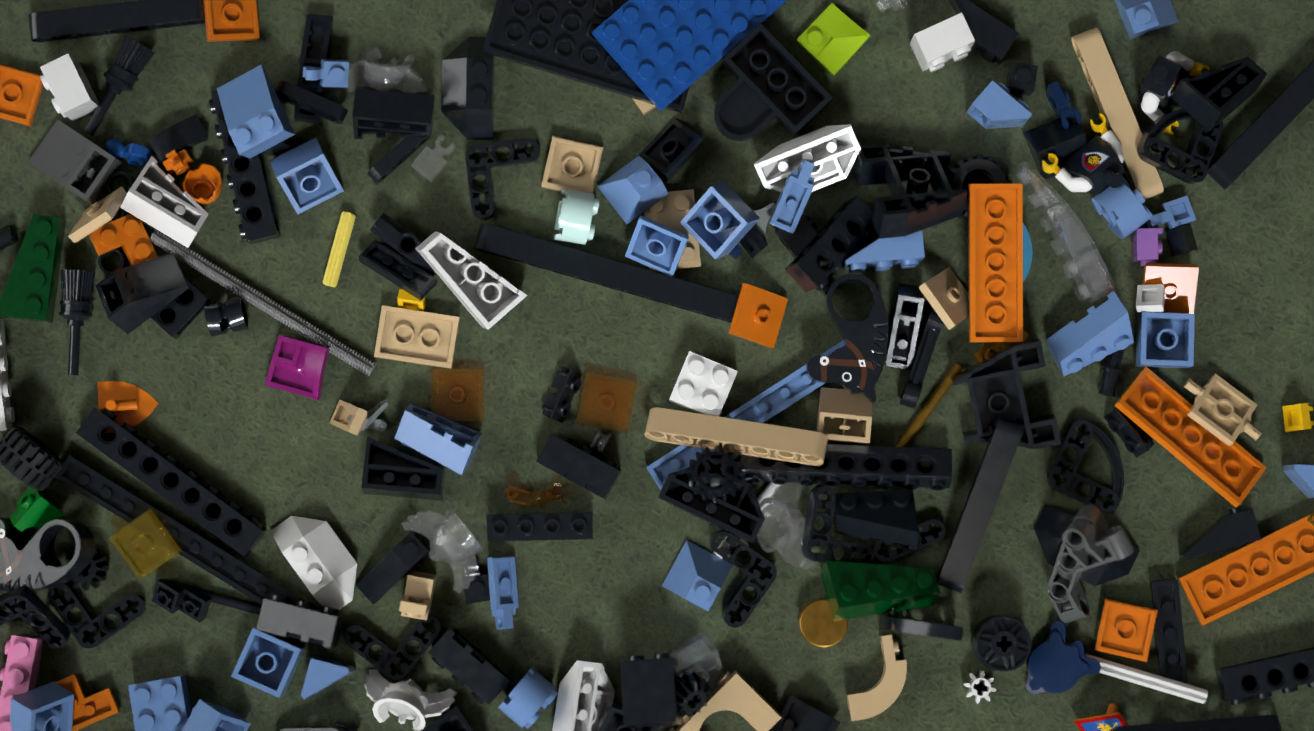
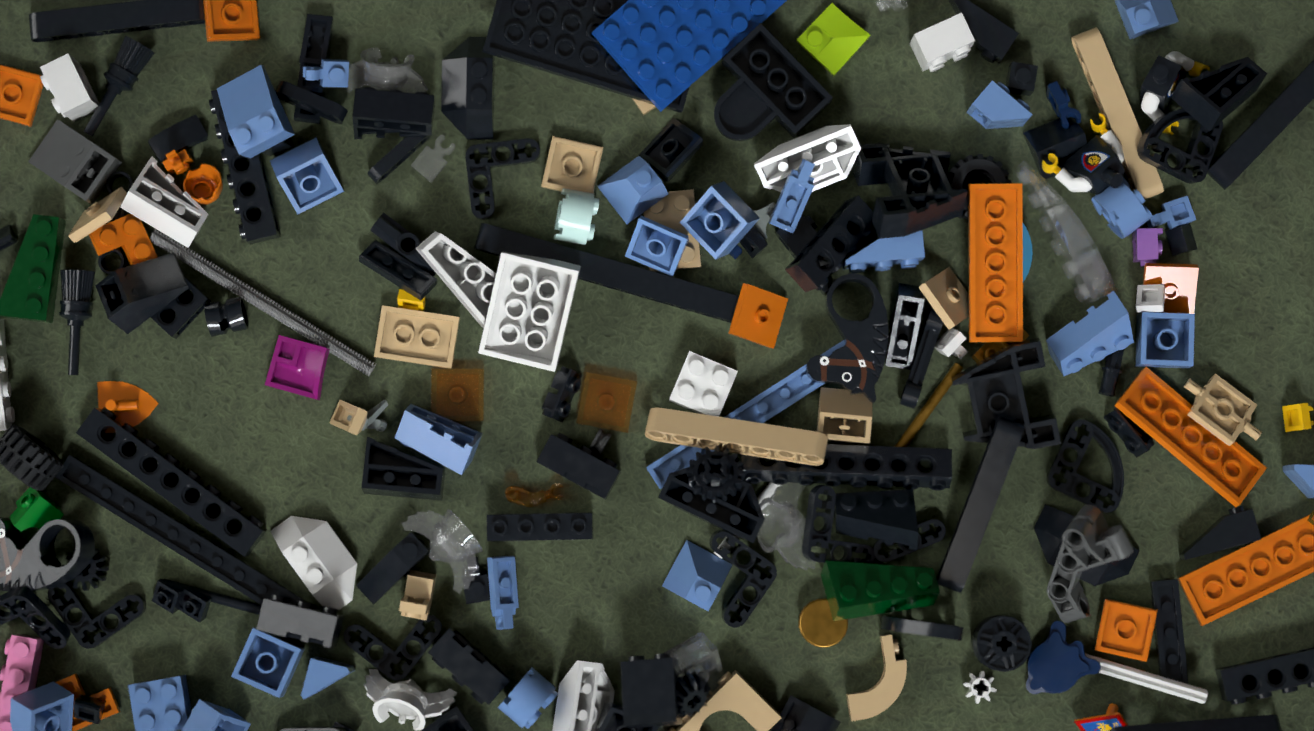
(89, 708): none -> black slope
(135, 153): blue plate -> none
(145, 544): clear yellow tile -> none
(339, 249): light yellow axle -> none
(529, 310): none -> white slope
(951, 343): none -> white tile

